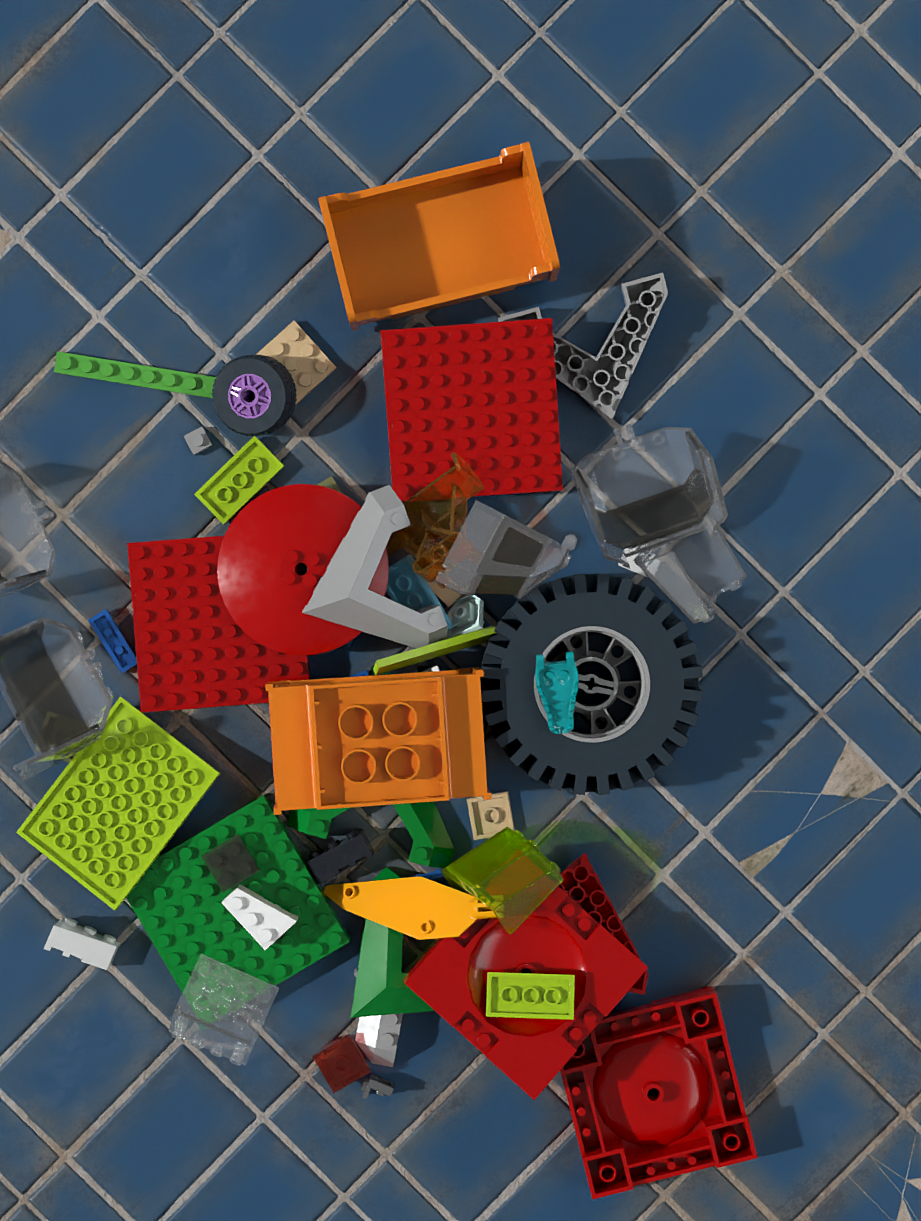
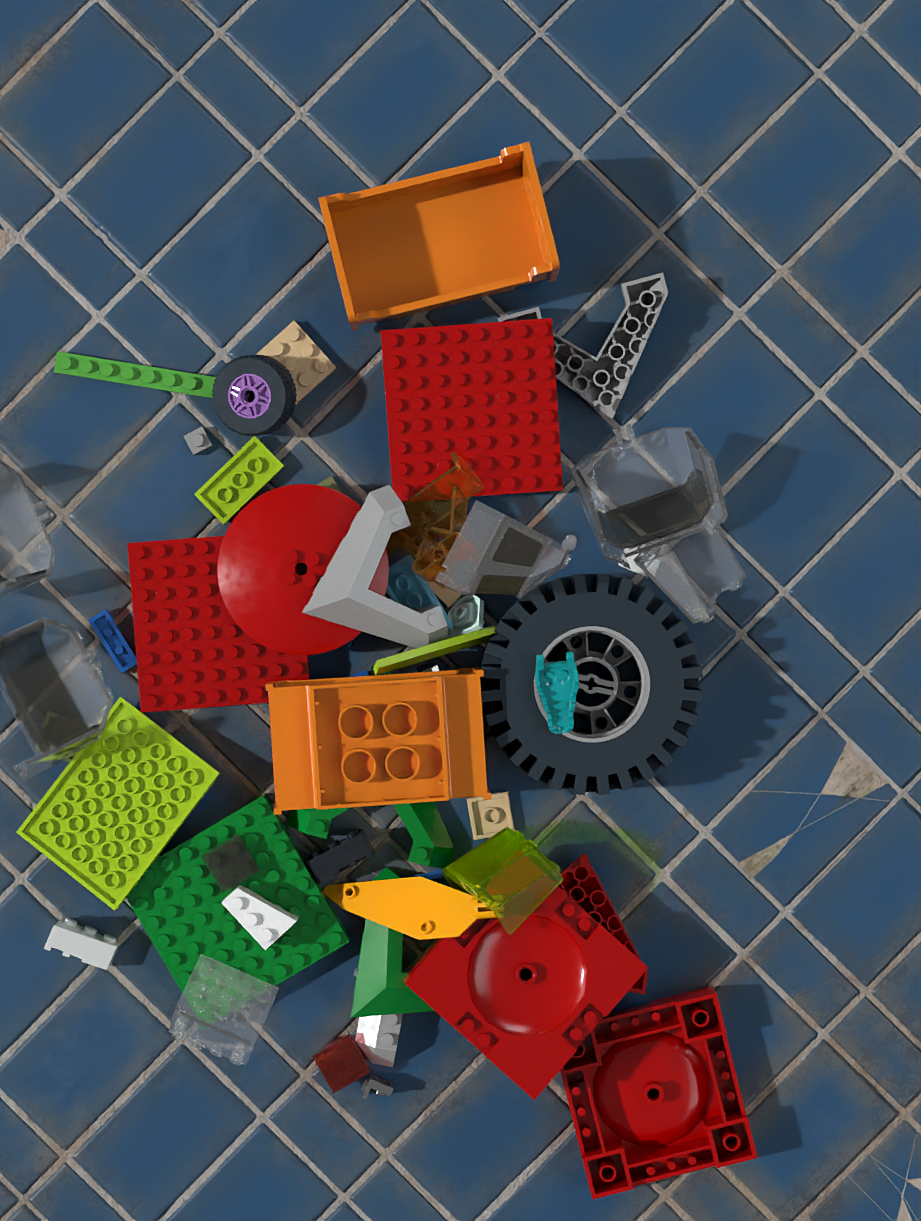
(530, 995): lime plate -> none

